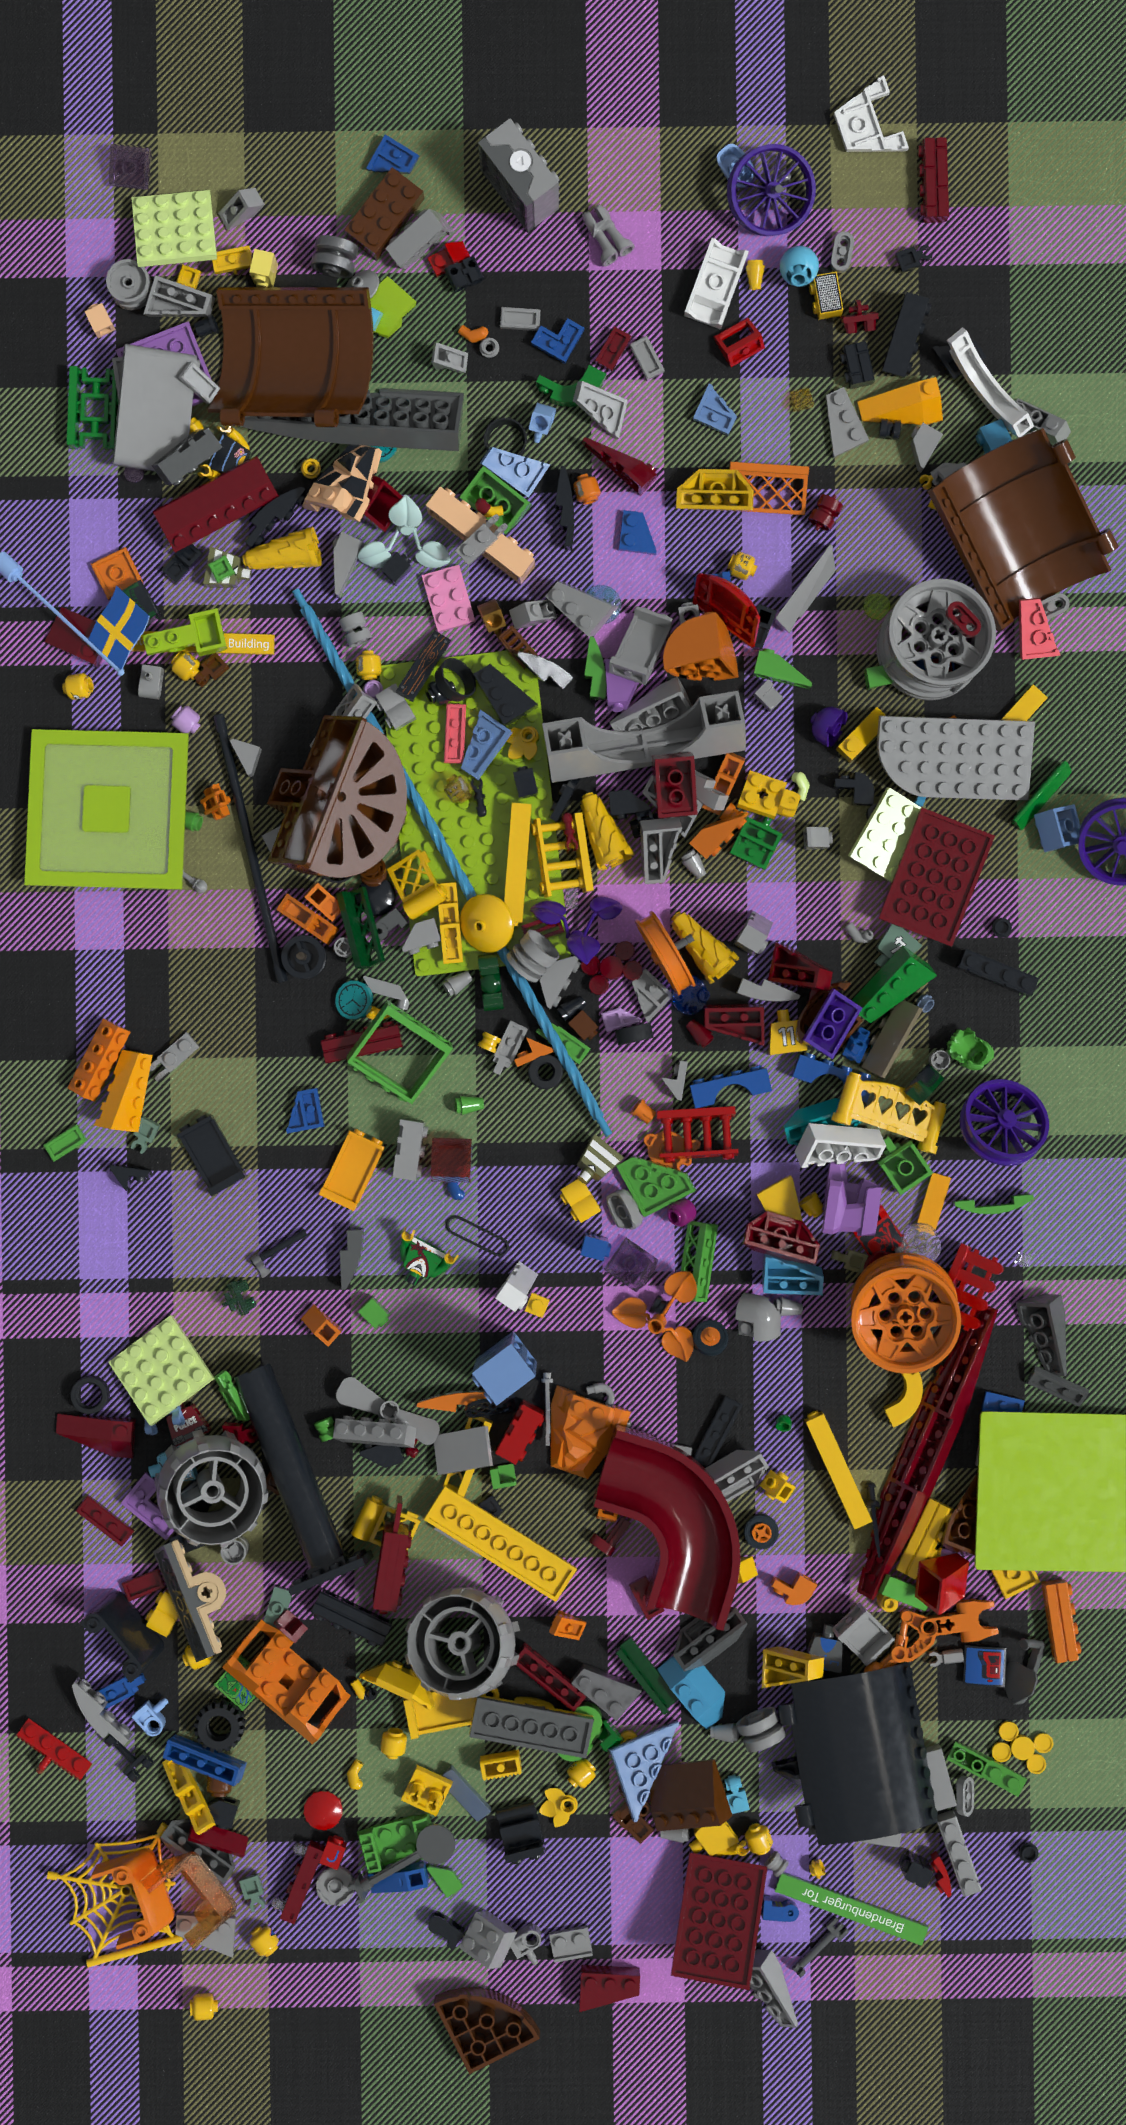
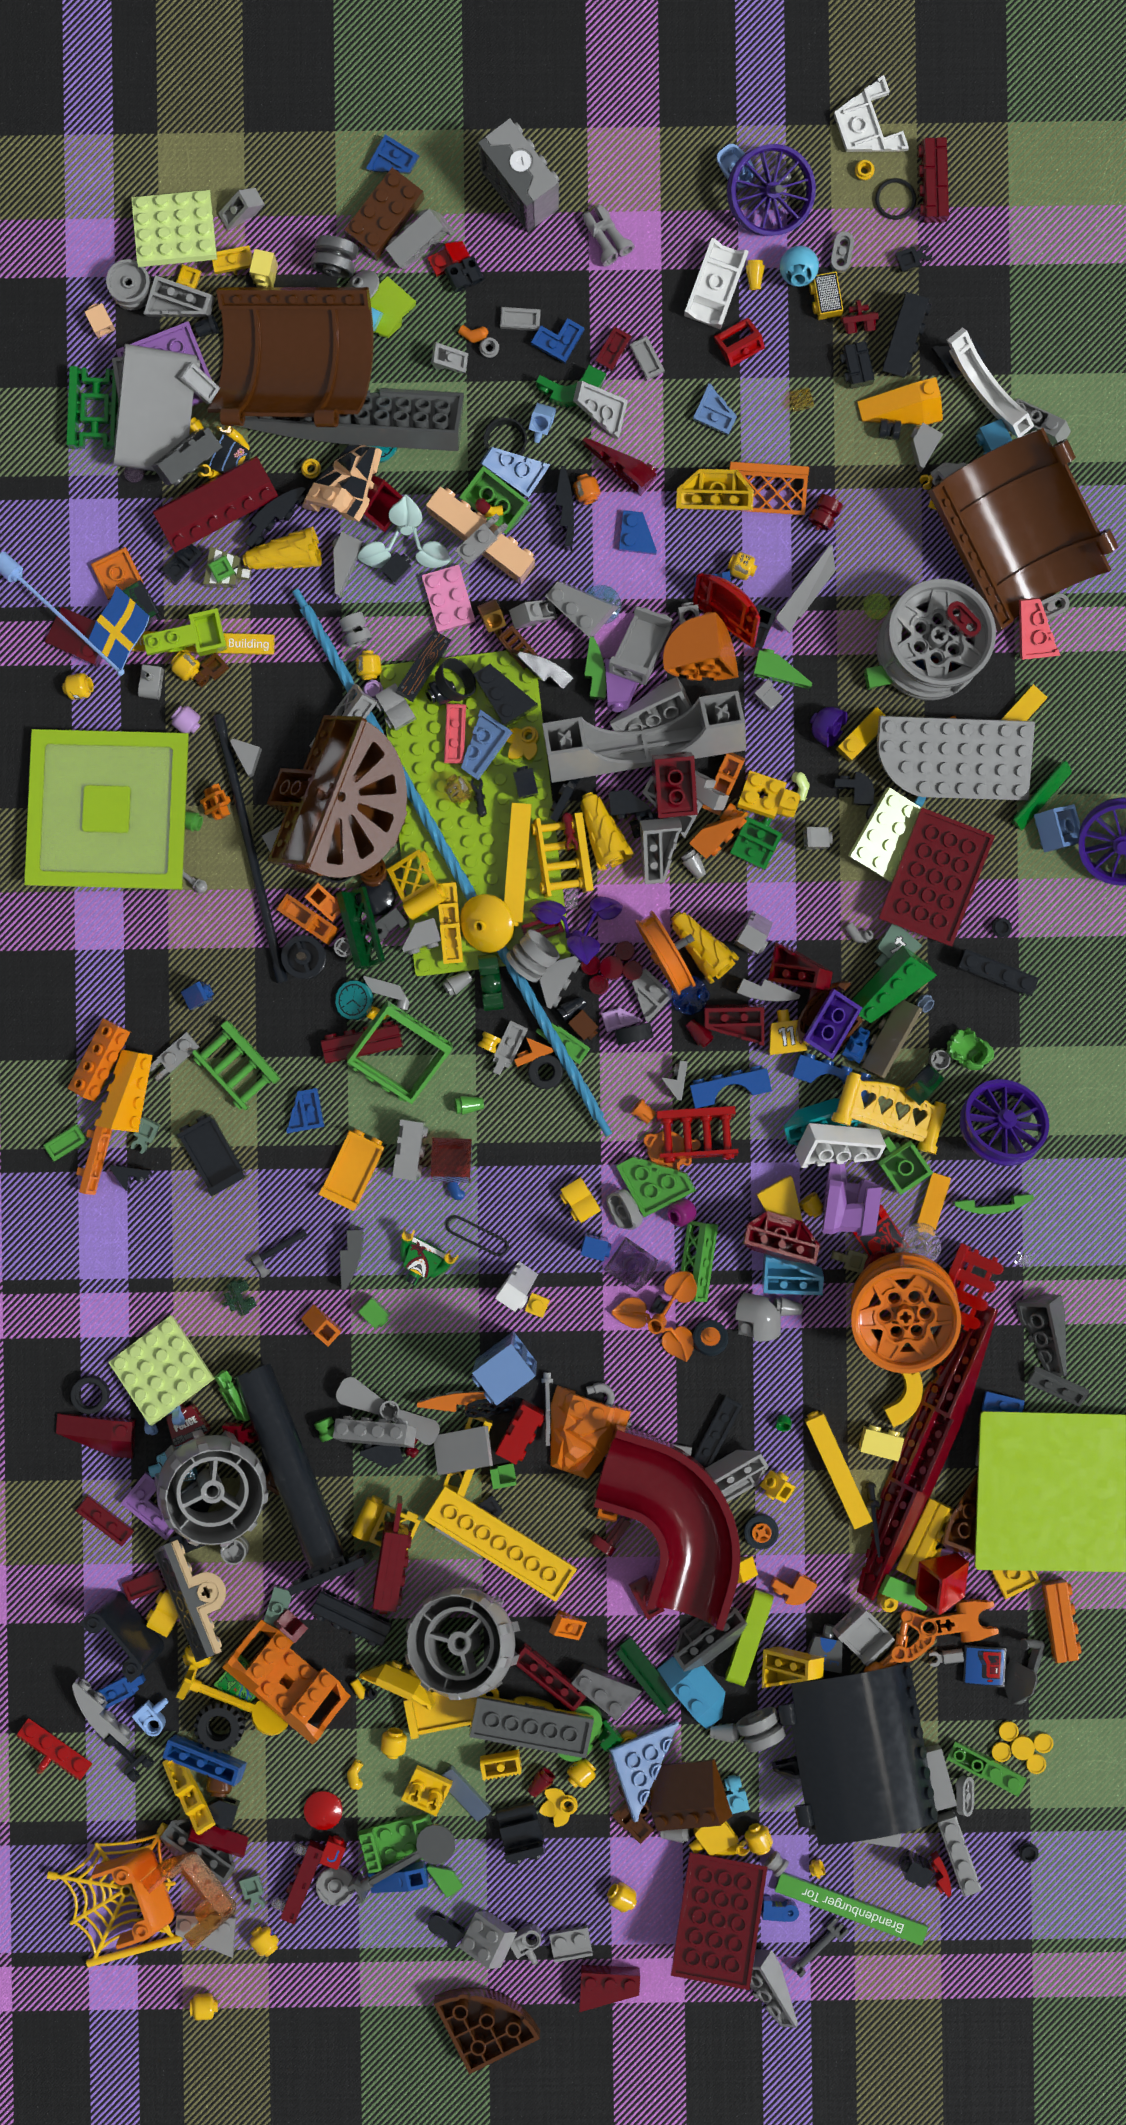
(95, 1160): none -> orange hinge
(129, 166): clear purple slope -> none
(197, 995): none -> blue slope
(242, 1047): none -> bright green fence
(262, 1716): none -> yellow piece
(541, 1781): none -> dark red cone
(597, 1160): olive torso -> none
(622, 1897): none -> yellow head
(749, 1639): none -> lime beam
(844, 423): light grey wing -> none
(864, 164): none -> yellow plate
(881, 1443): none -> light yellow brick
(893, 181): none -> black tyre

